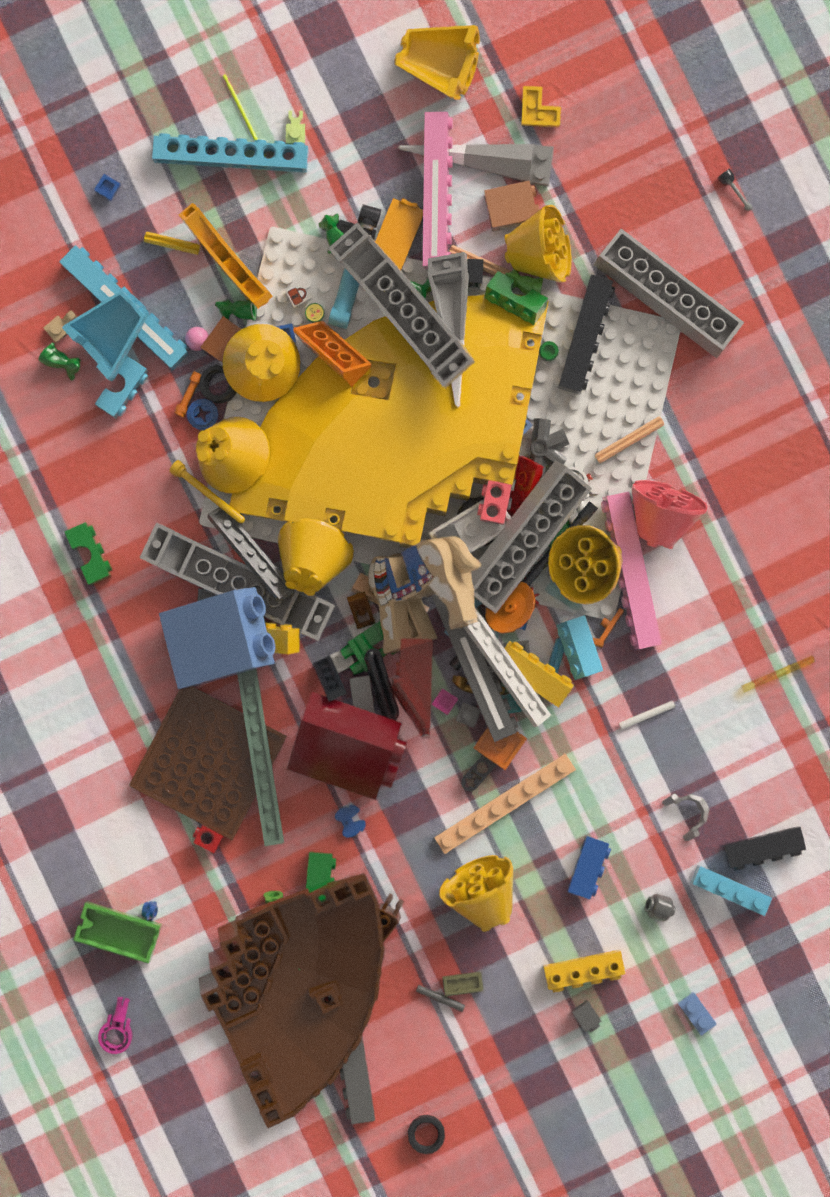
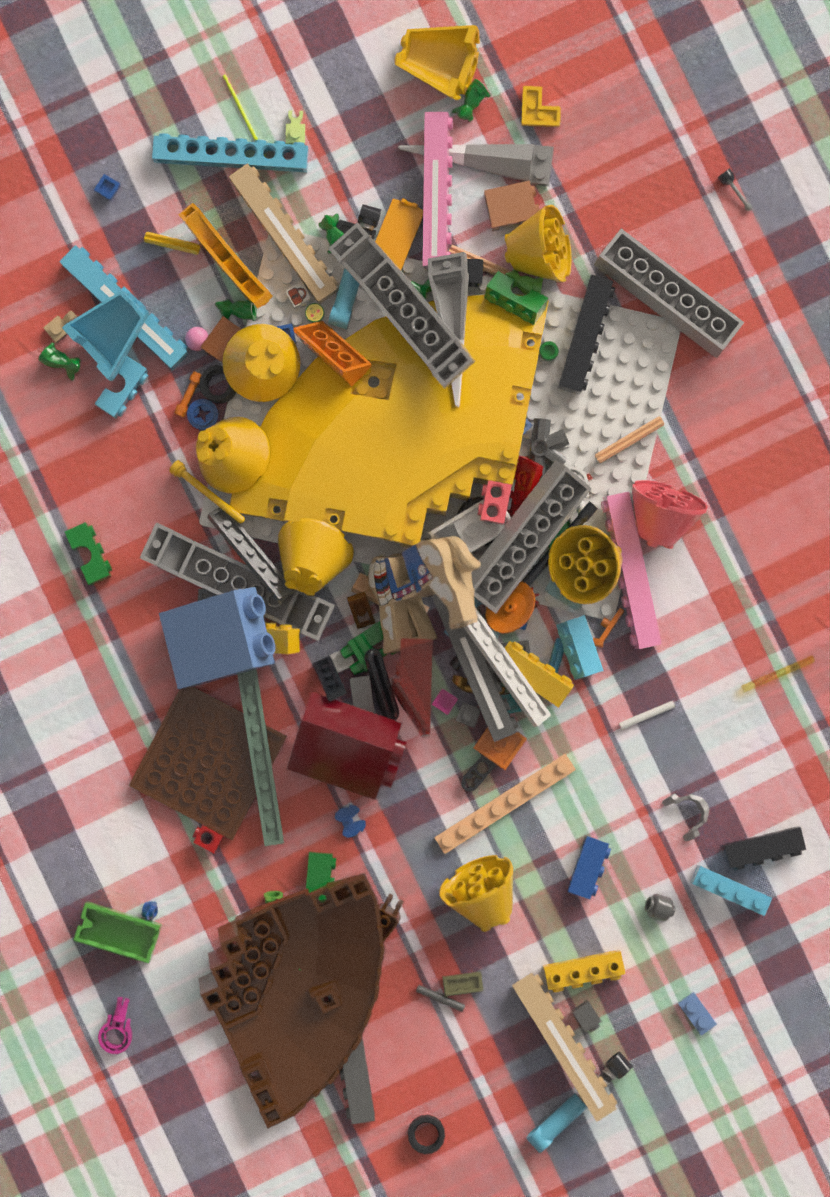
(283, 234): none -> tan brick
(474, 95): none -> green animal
(544, 1134): none -> medium azure piece
(564, 1046): none -> tan brick

